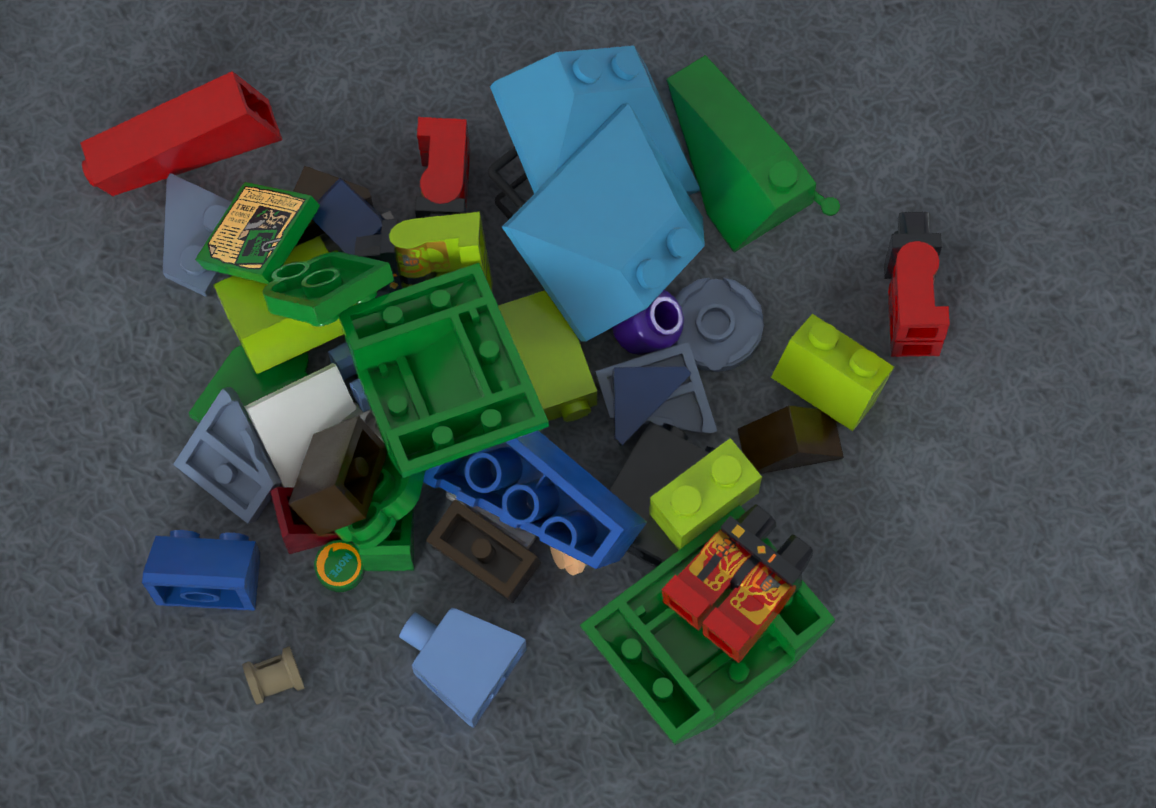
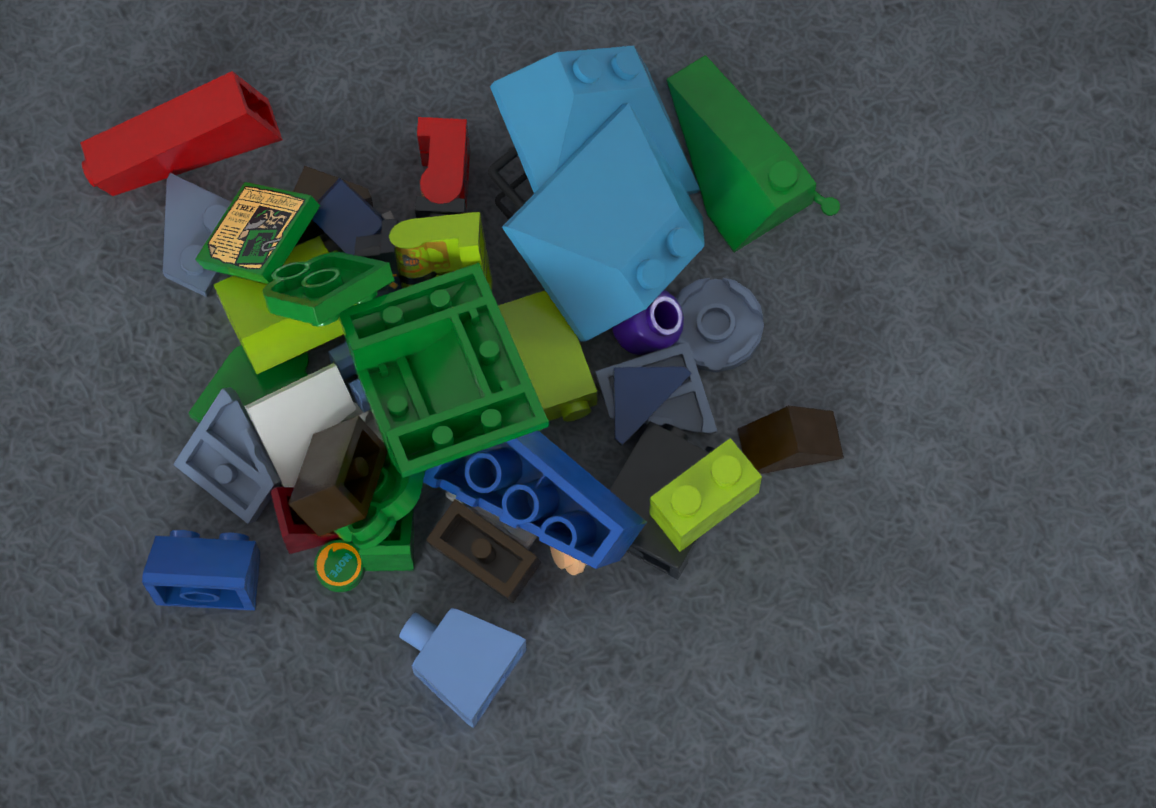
(273, 675): dark tan bush -> none
(677, 669): green slope -> none
(738, 582): hips -> none
(832, 372): lime brick -> none
(912, 266): red hips -> none

